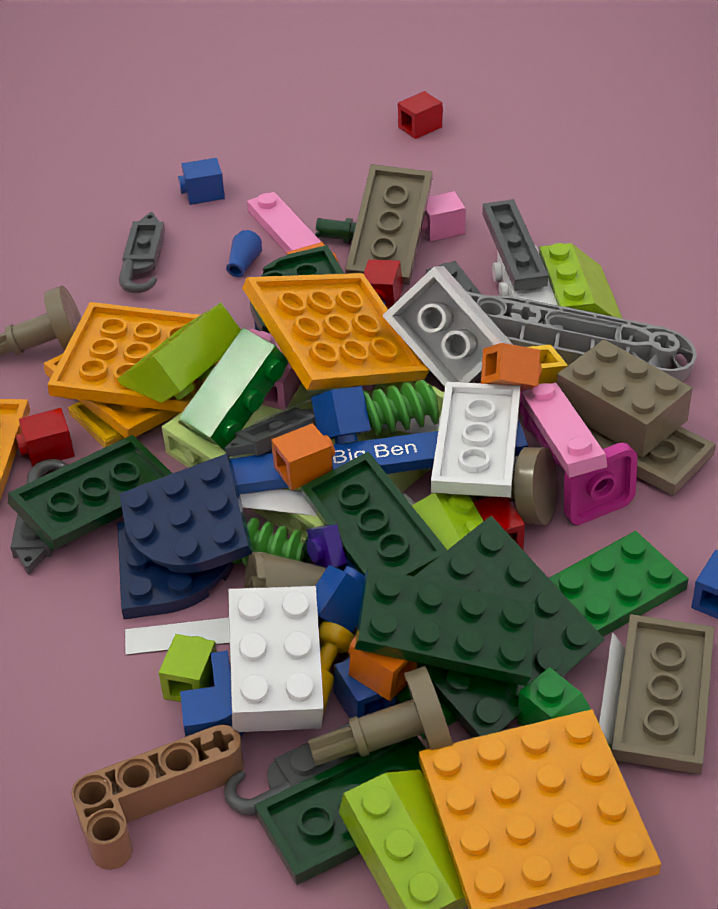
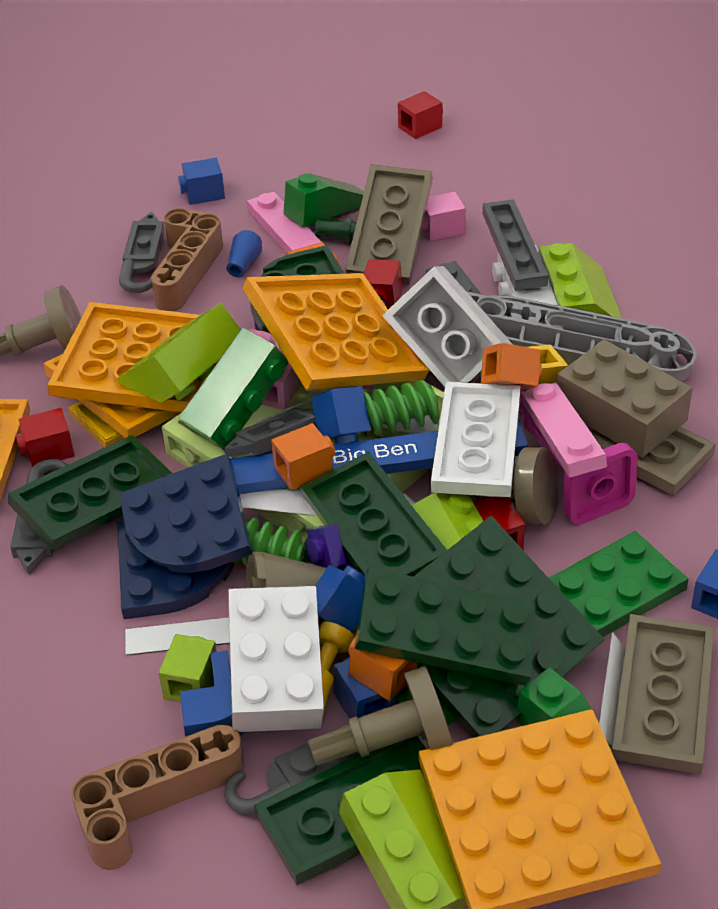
(195, 246): none -> medium nougat beam
(320, 197): none -> green slope

